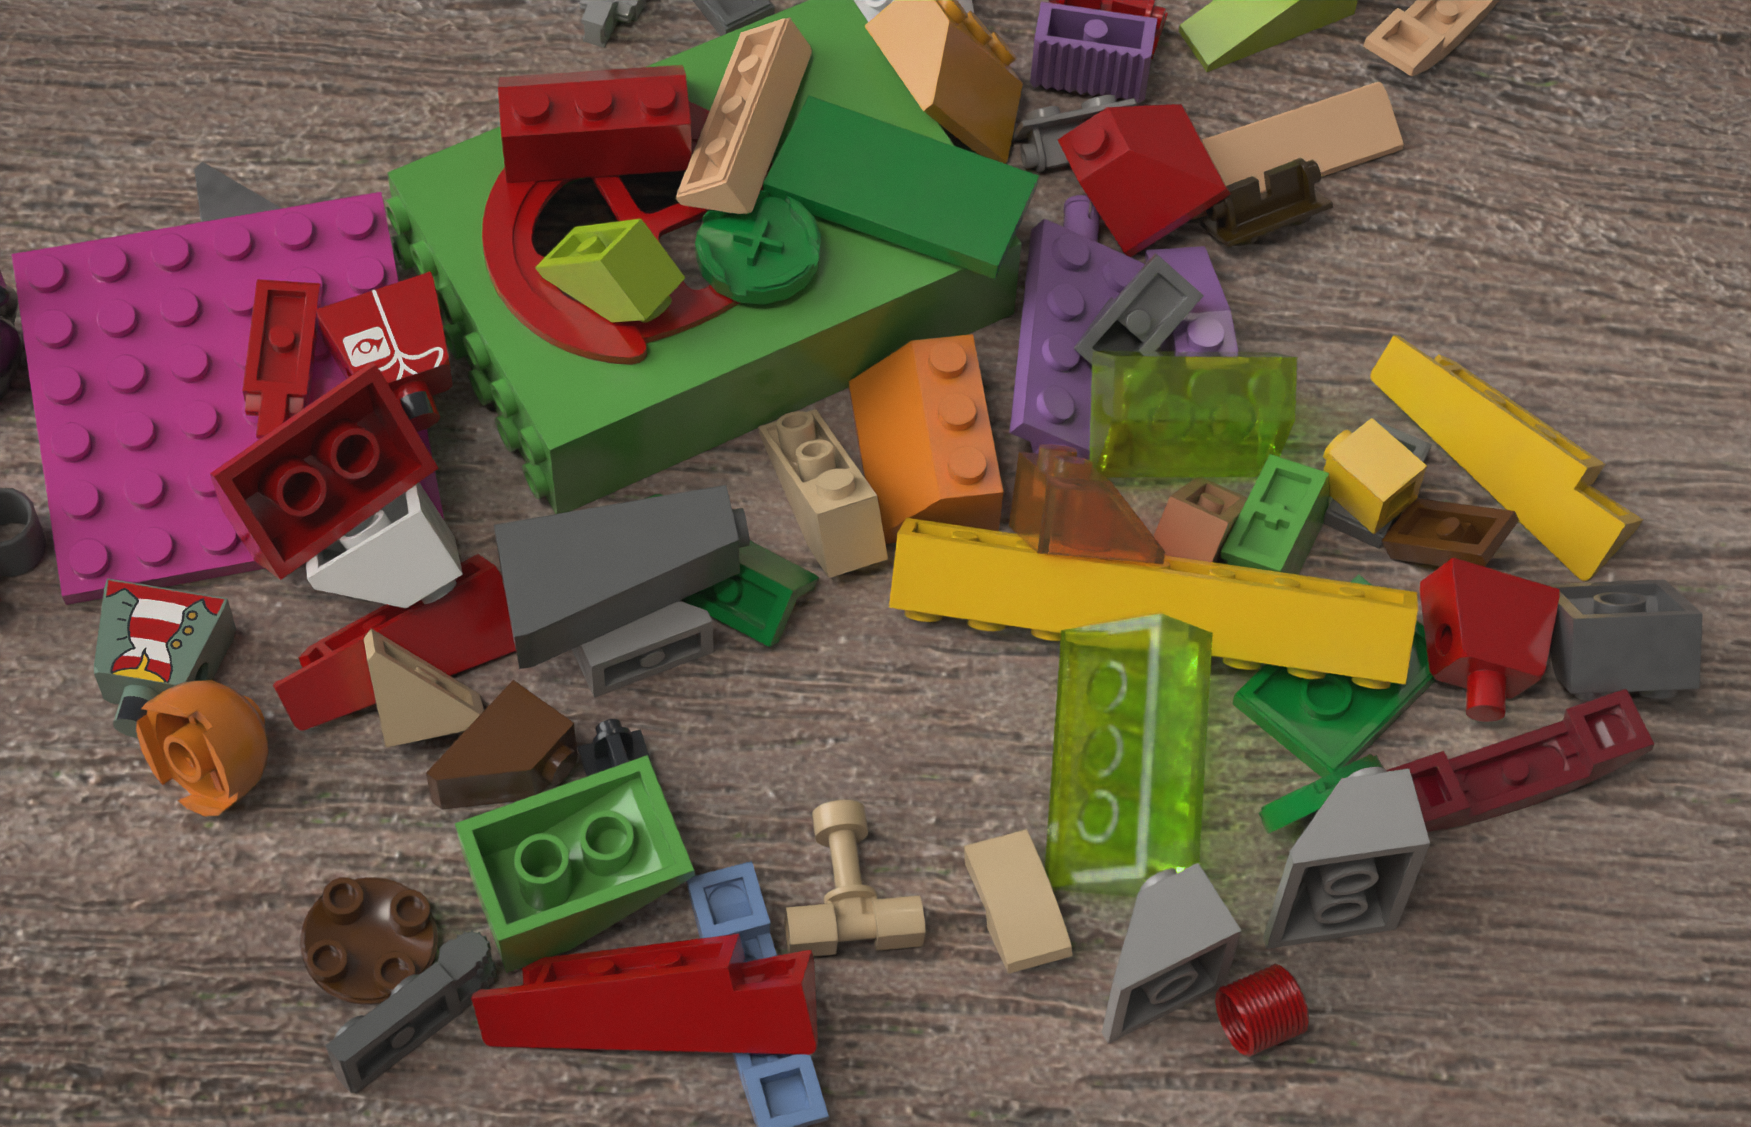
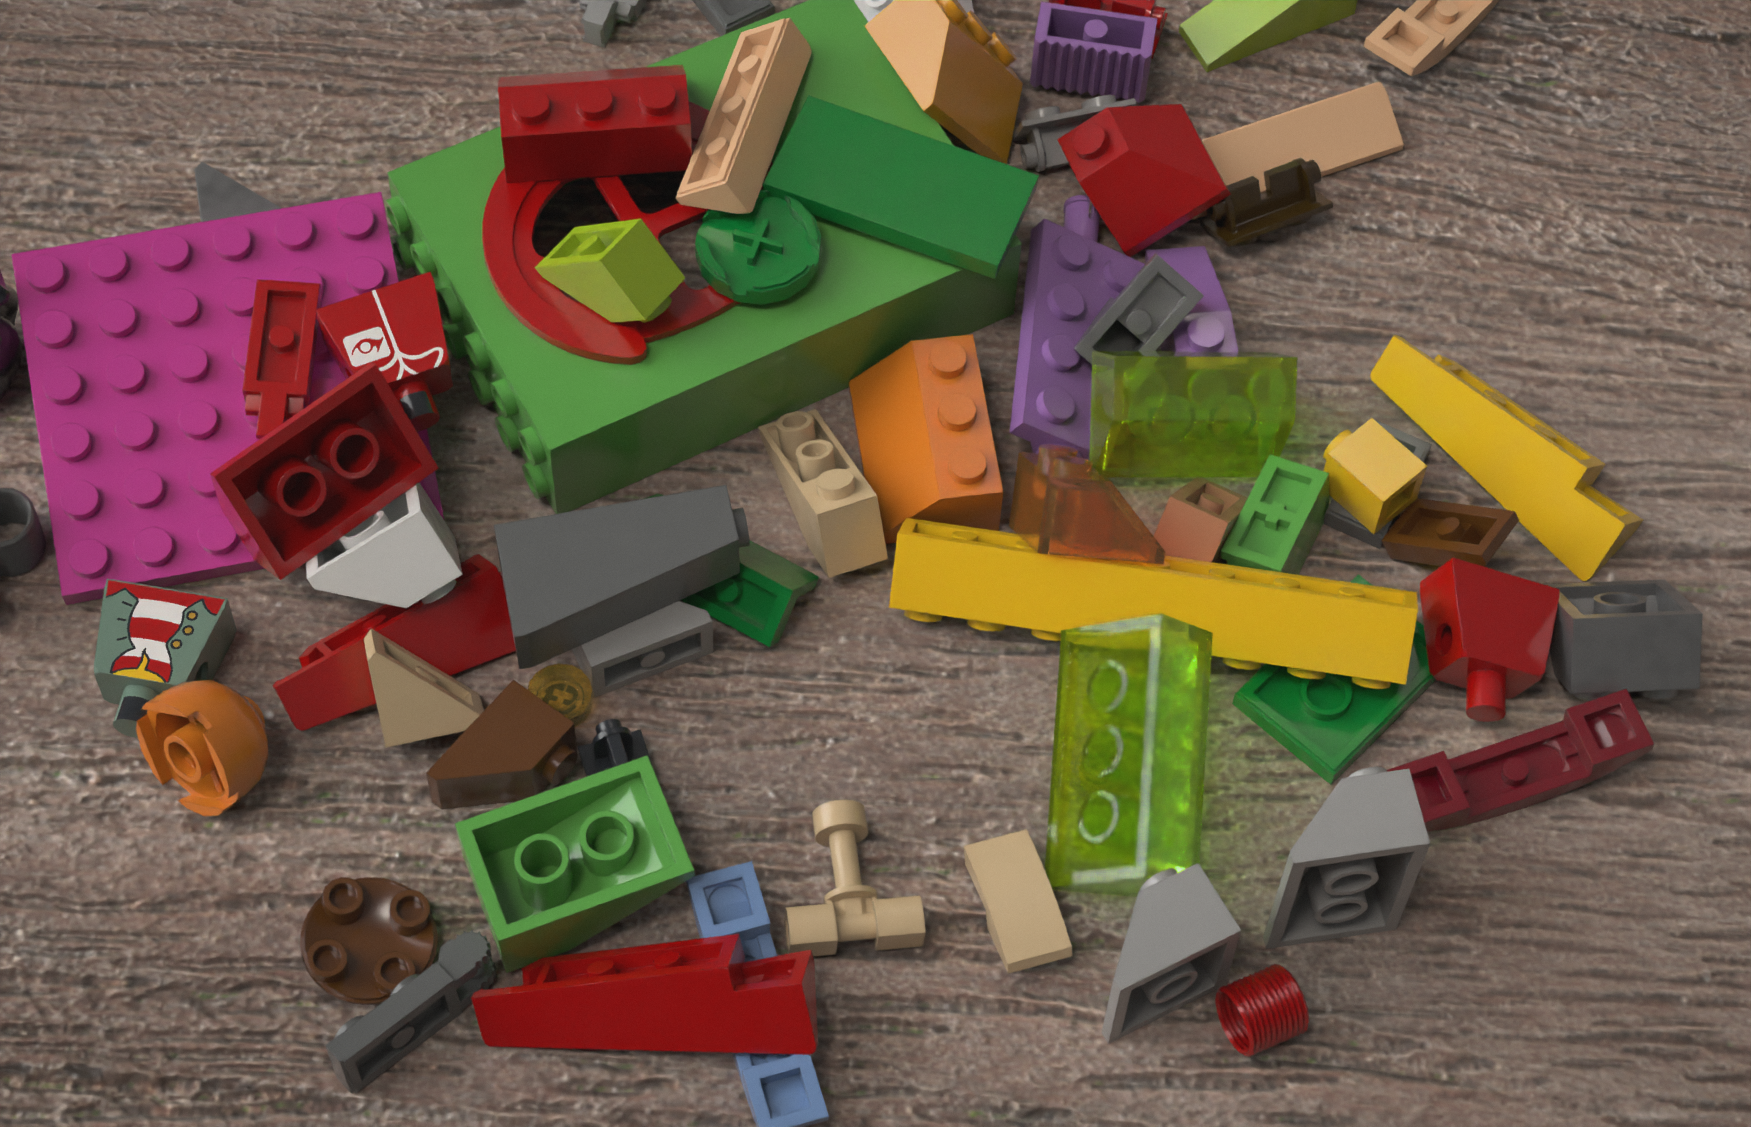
(565, 690): none -> clear yellow tile
(1309, 797): green tile -> none

